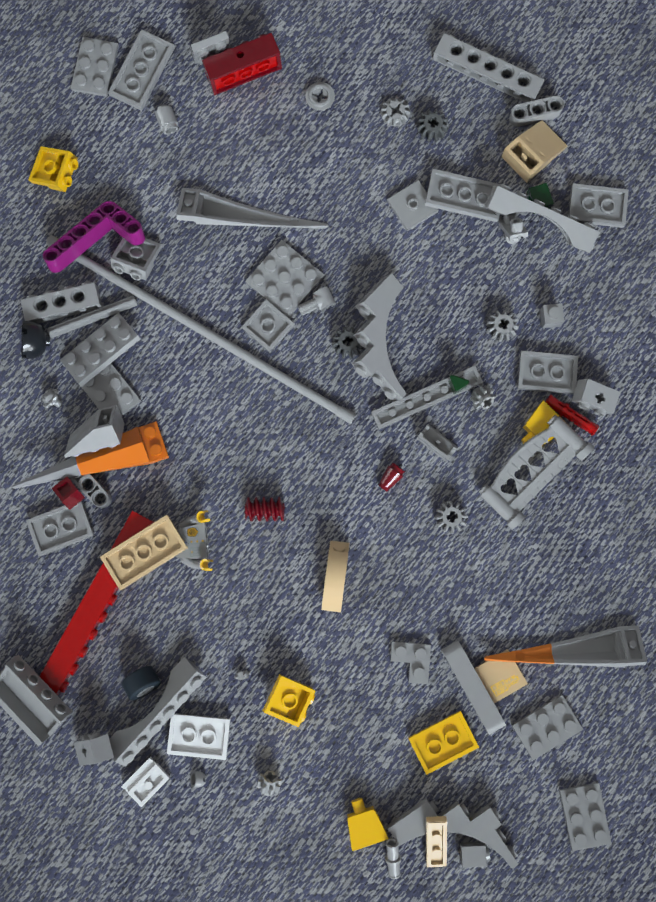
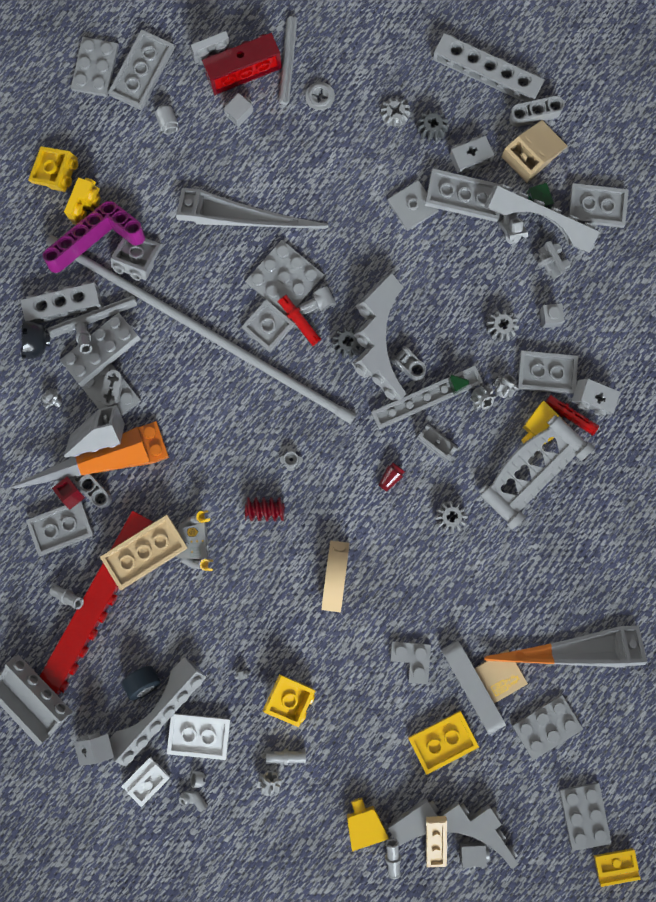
(66, 596): none -> light grey pin
(83, 197): none -> yellow plate
(83, 337): none -> light grey pin
(107, 387): none -> light grey beam
(193, 797): none -> light grey arm
(238, 109): none -> light grey brick
(285, 757): none -> light grey pin
(287, 63): none -> light grey axle
(296, 459): none -> light grey plate
(299, 320): none -> red pin
(407, 361): none -> light grey piece
(466, 162): none -> light grey brick
(505, 386): none -> light grey gear
(551, 260): none -> light grey hips
(617, 867): none -> yellow plate

